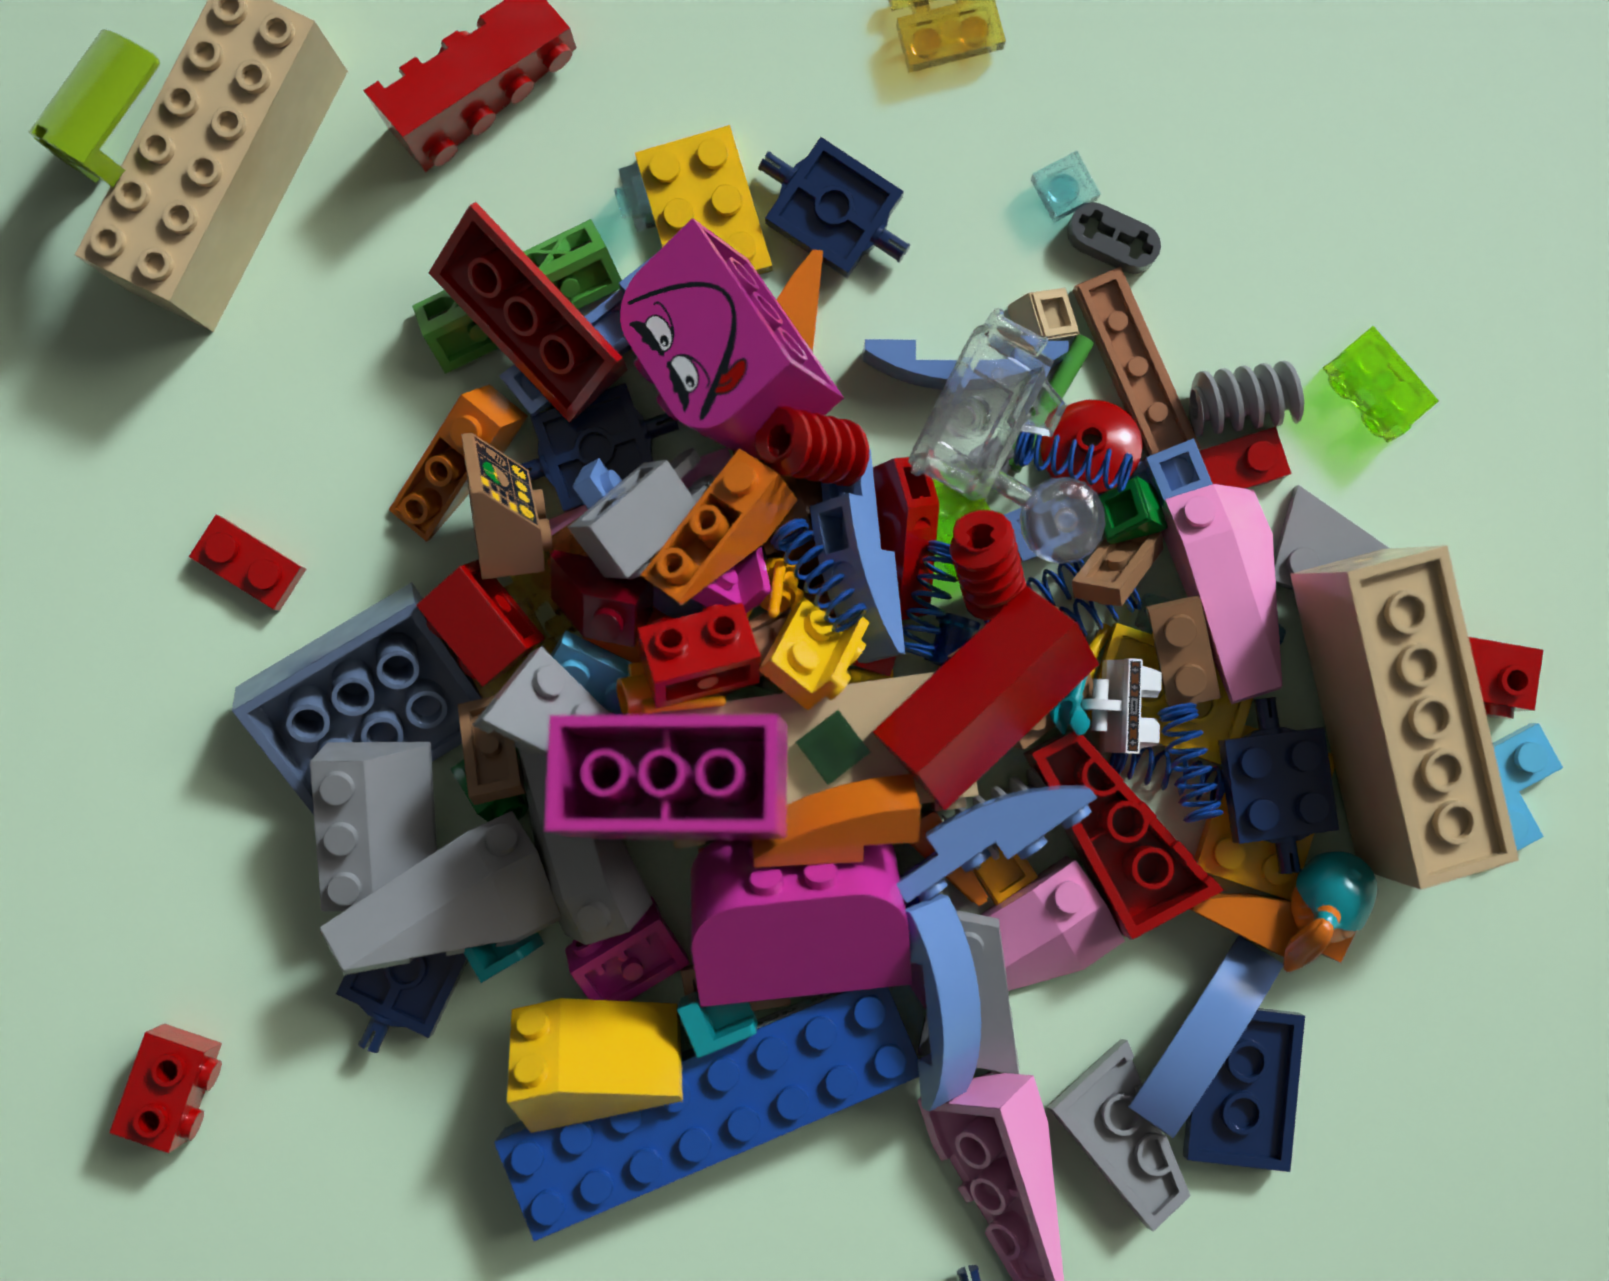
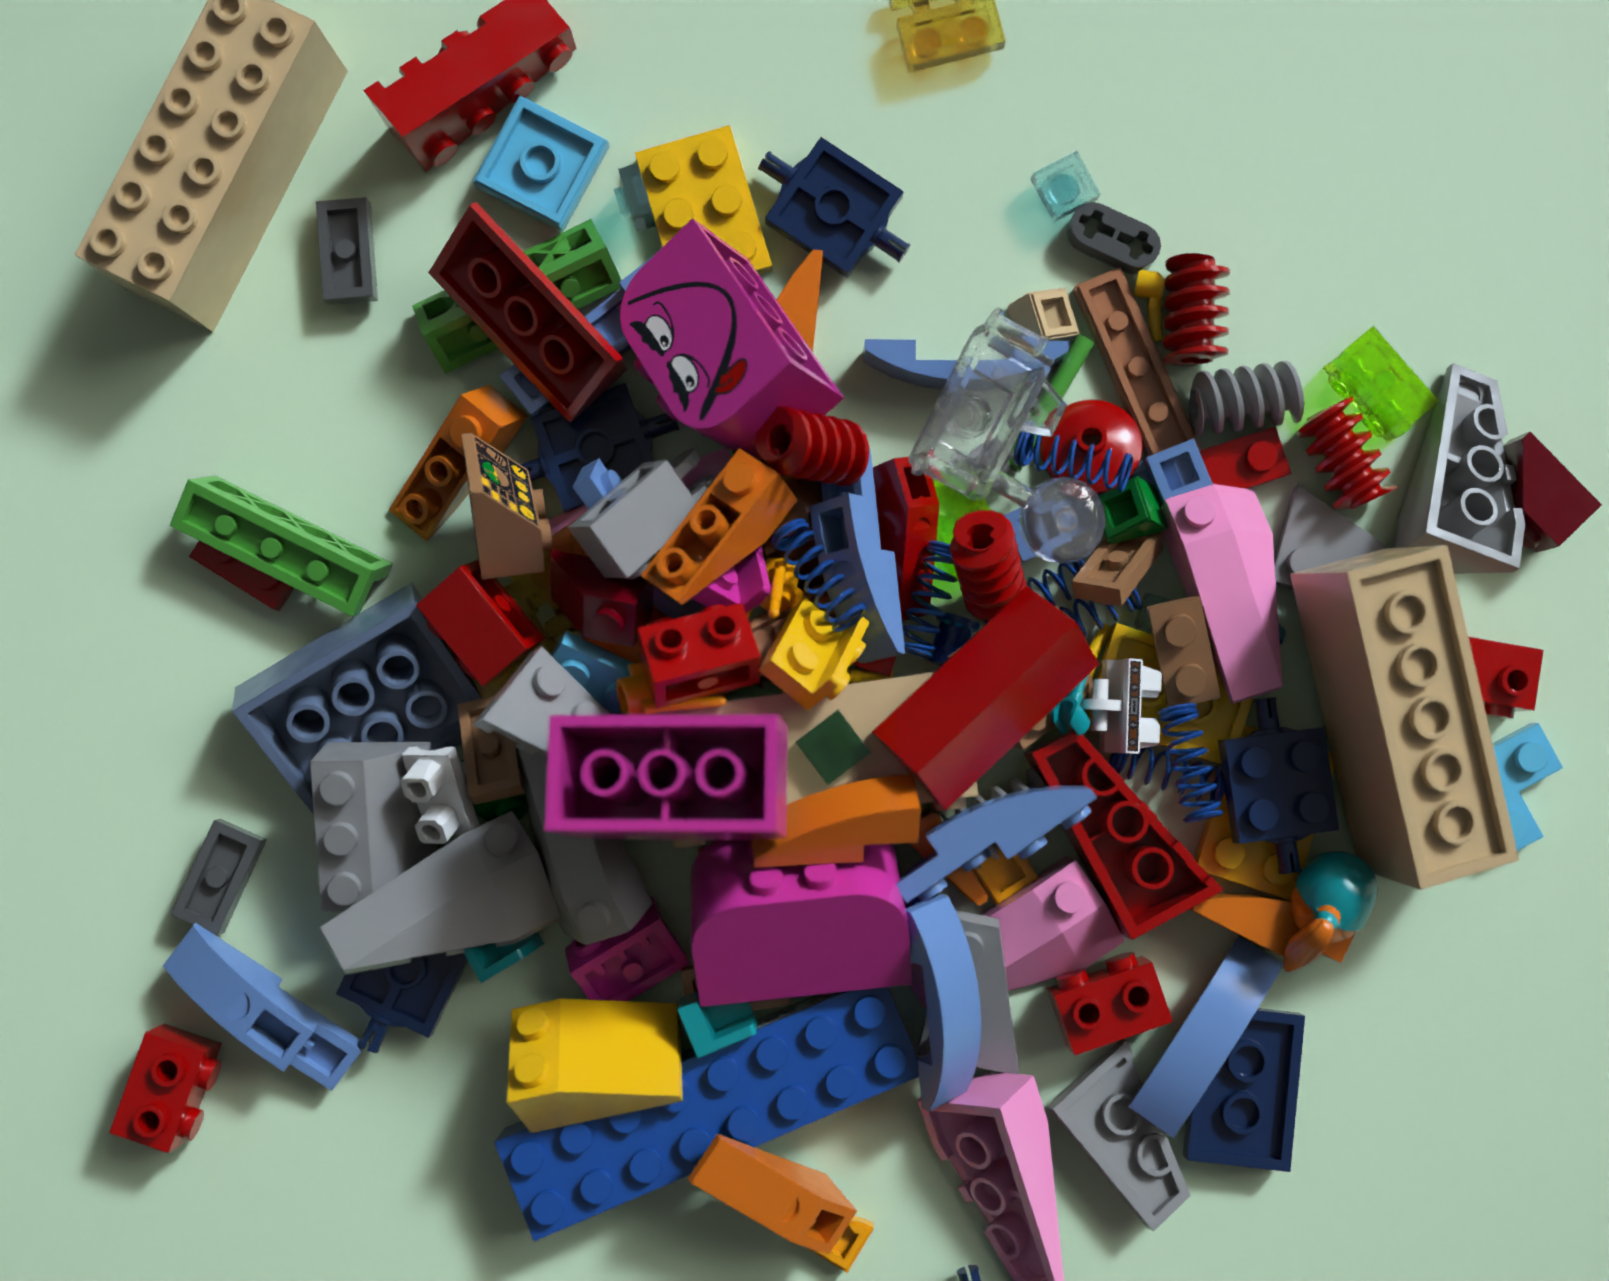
(94, 103): lime panel -> none
(218, 876): none -> dark grey plate
(257, 1011): none -> medium blue slope
(278, 543): none -> bright green fence
(346, 251): none -> dark grey plate
(441, 791): none -> white hips
(541, 163): none -> medium azure plate
(775, 1193): none -> orange slope
(849, 1244): none -> light orange tile
(1108, 1003): none -> red brick
(1151, 286): none -> yellow hand
(1194, 309): none -> red piece
(1345, 456): none -> red piece
(1462, 481): none -> light grey wedge
(1548, 494): none -> dark red slope

